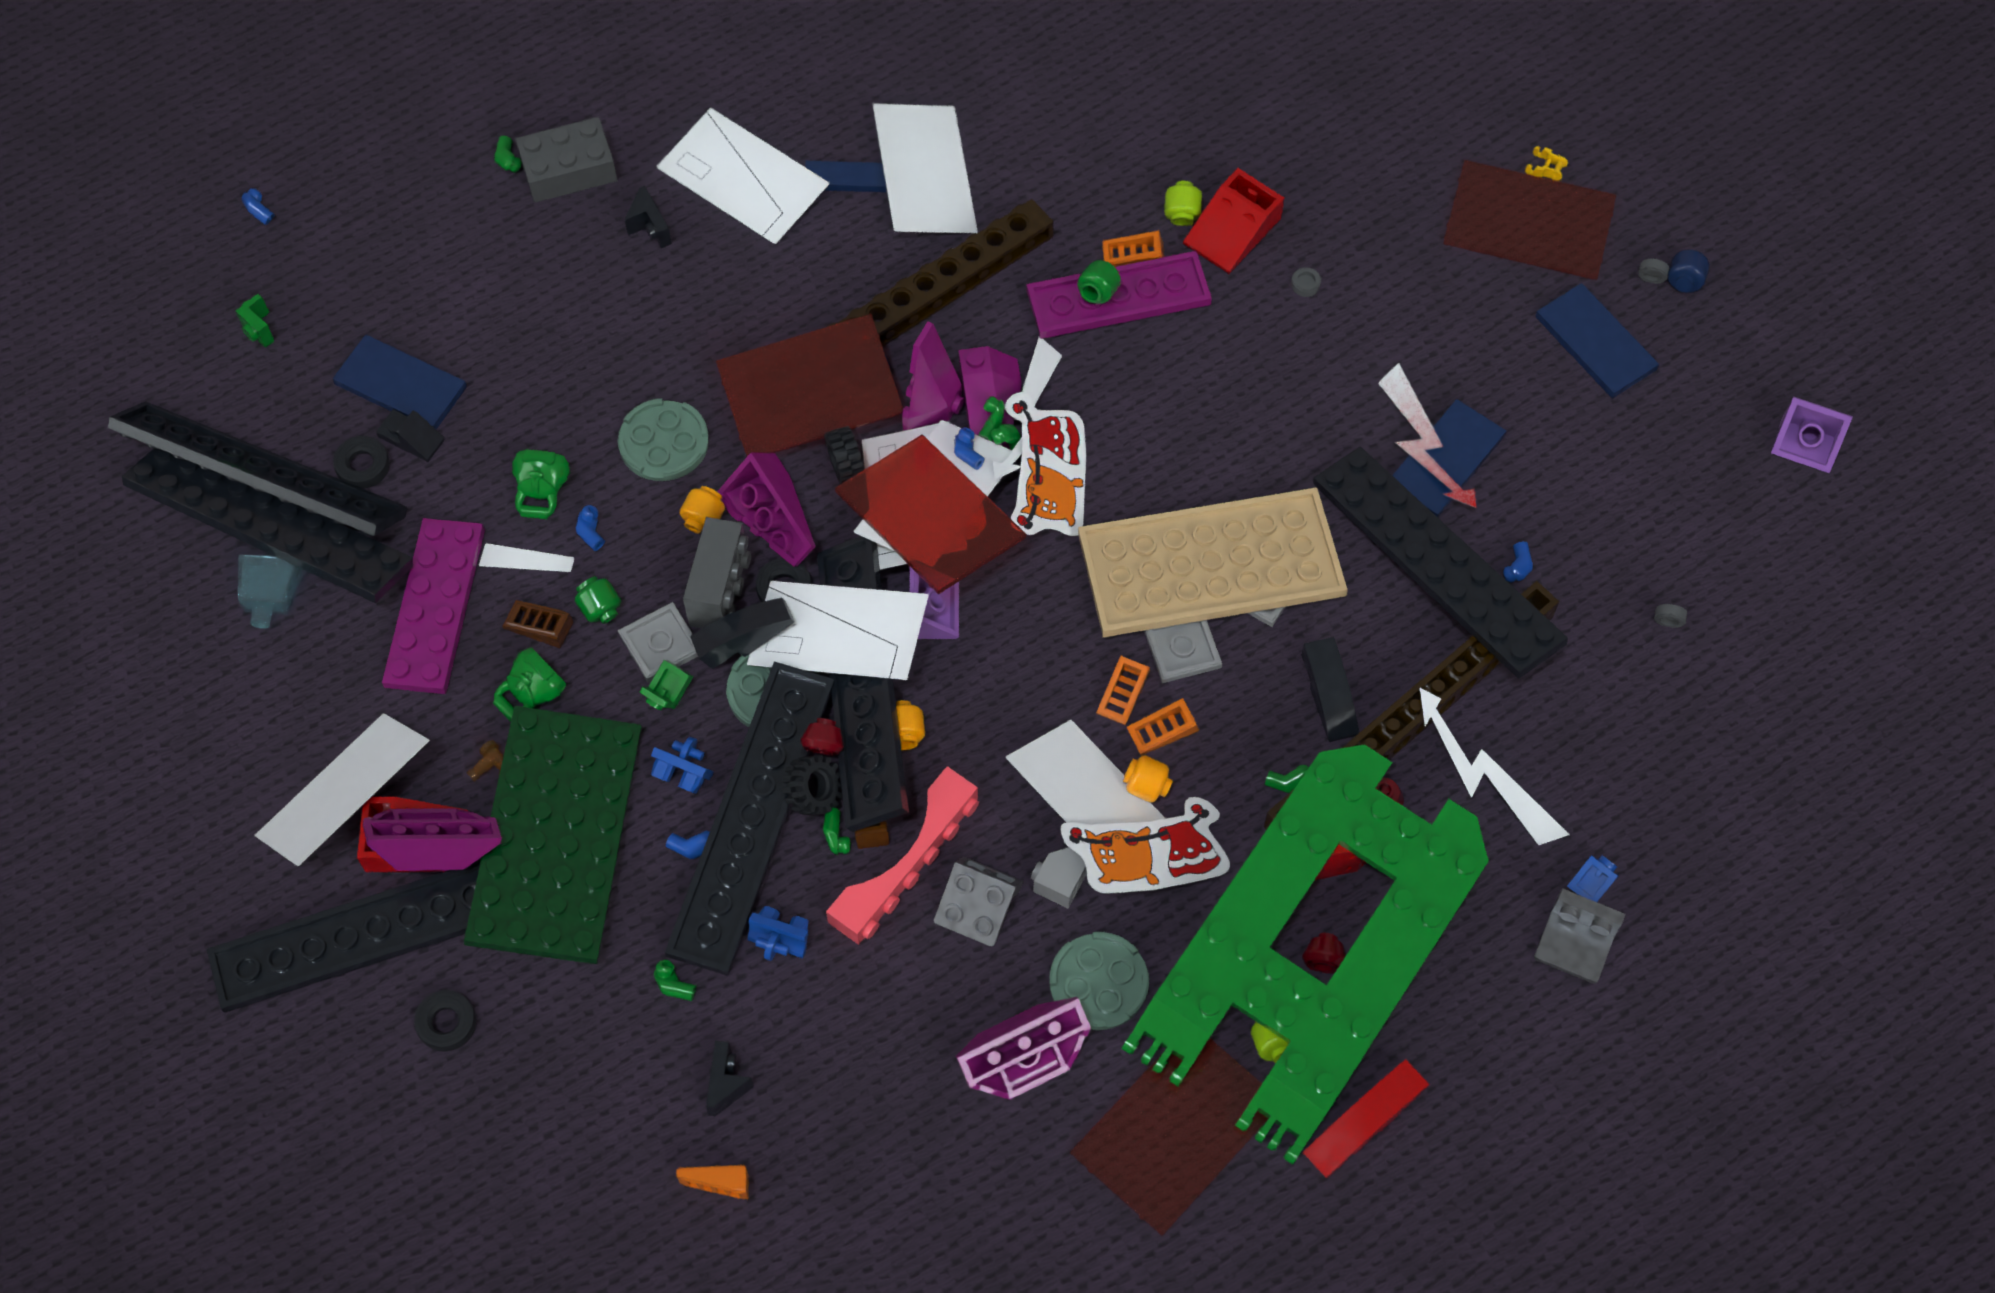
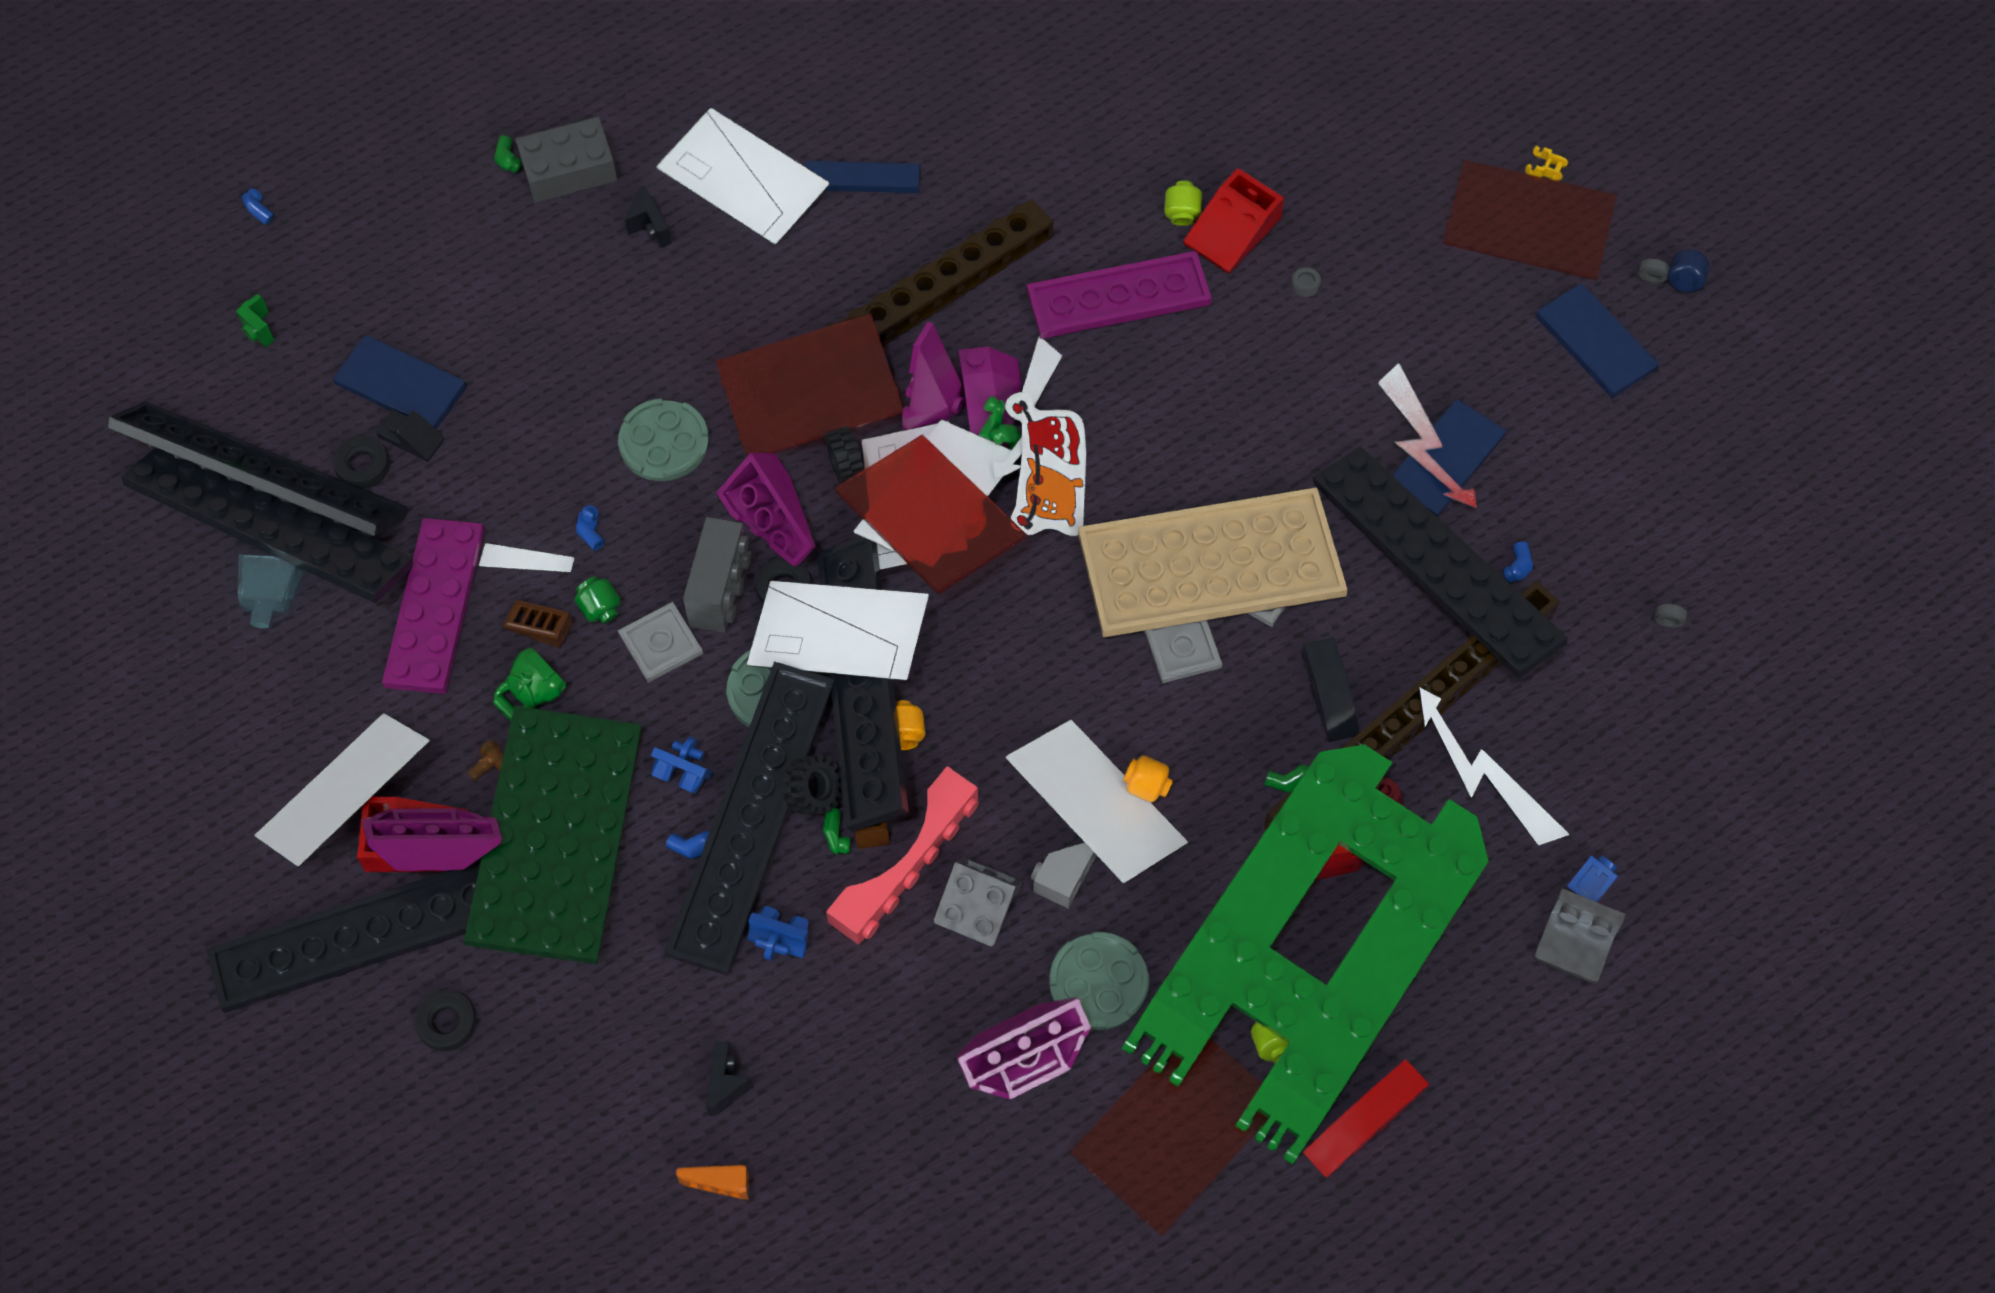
(540, 477): green piece -> none
(667, 686): green bracket -> none
(669, 982): green arm -> none
(699, 505): light orange head -> none
(741, 631): black slope -> none
(823, 737): dark red cone -> none
(924, 168): white sticker -> none
(941, 610): medium lavender slope -> none
(964, 448): blue arm -> none
(1099, 282): green head -> none
(1134, 668): orange slope -> none
(1143, 241): orange slope -> none
(1149, 852): sticker -> none
(1168, 712): orange slope -> none
(1324, 953): dark red cone -> none
(1811, 434): medium lavender slope -> none

